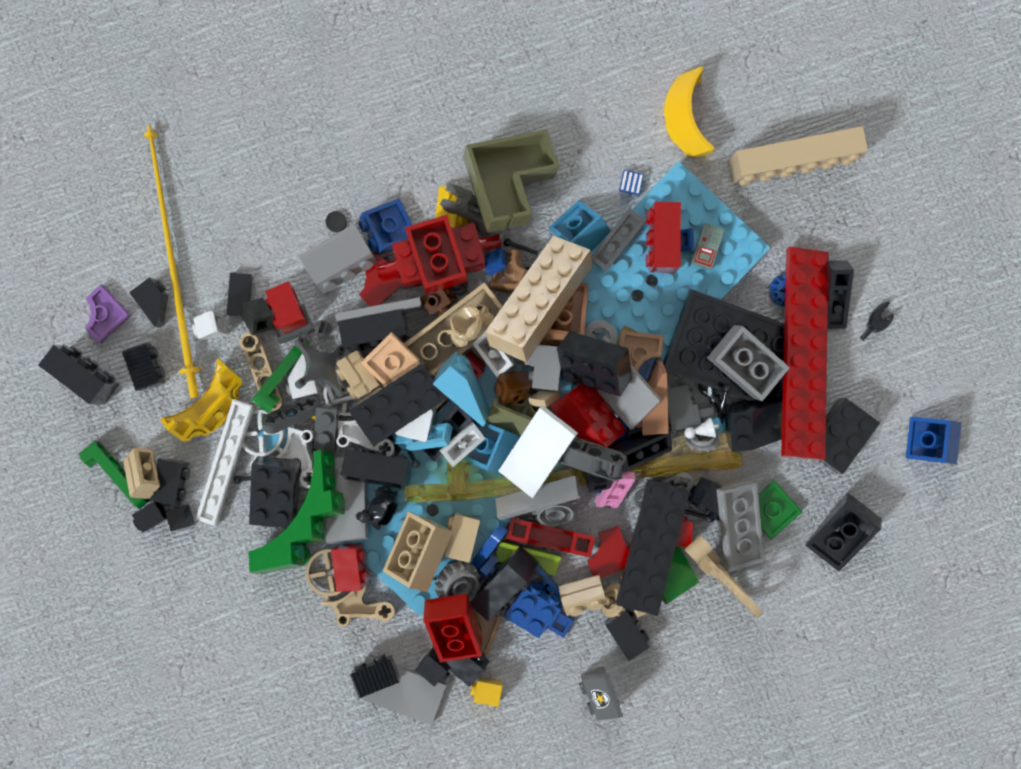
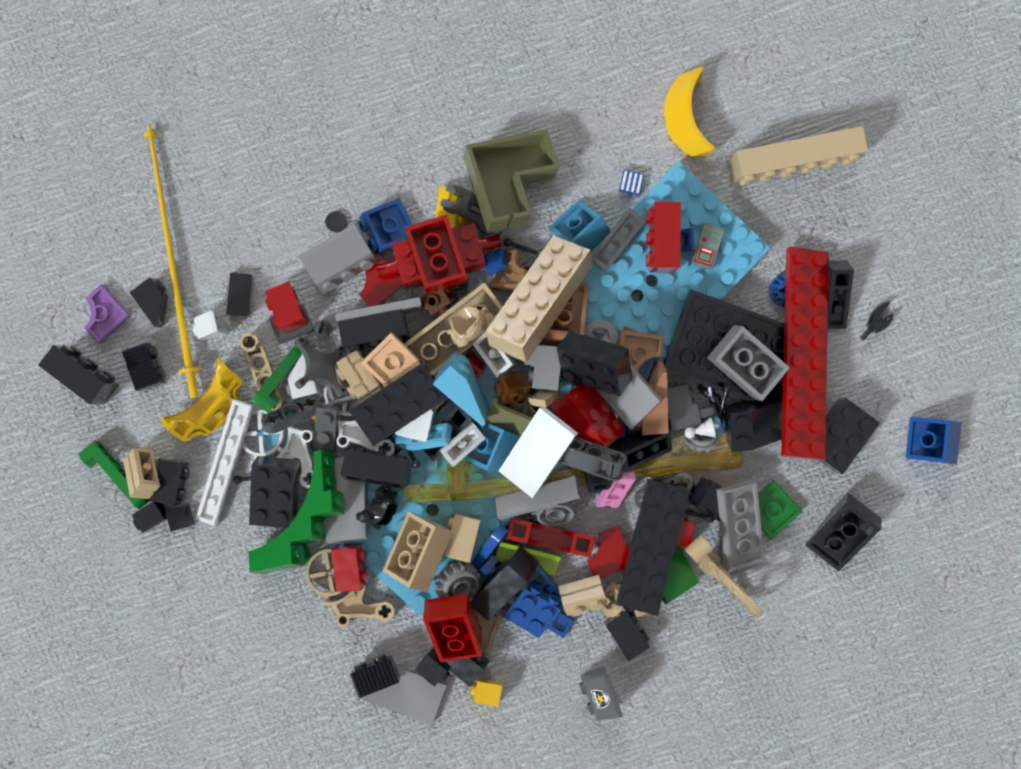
(257, 316): pearl dark grey brick -> none

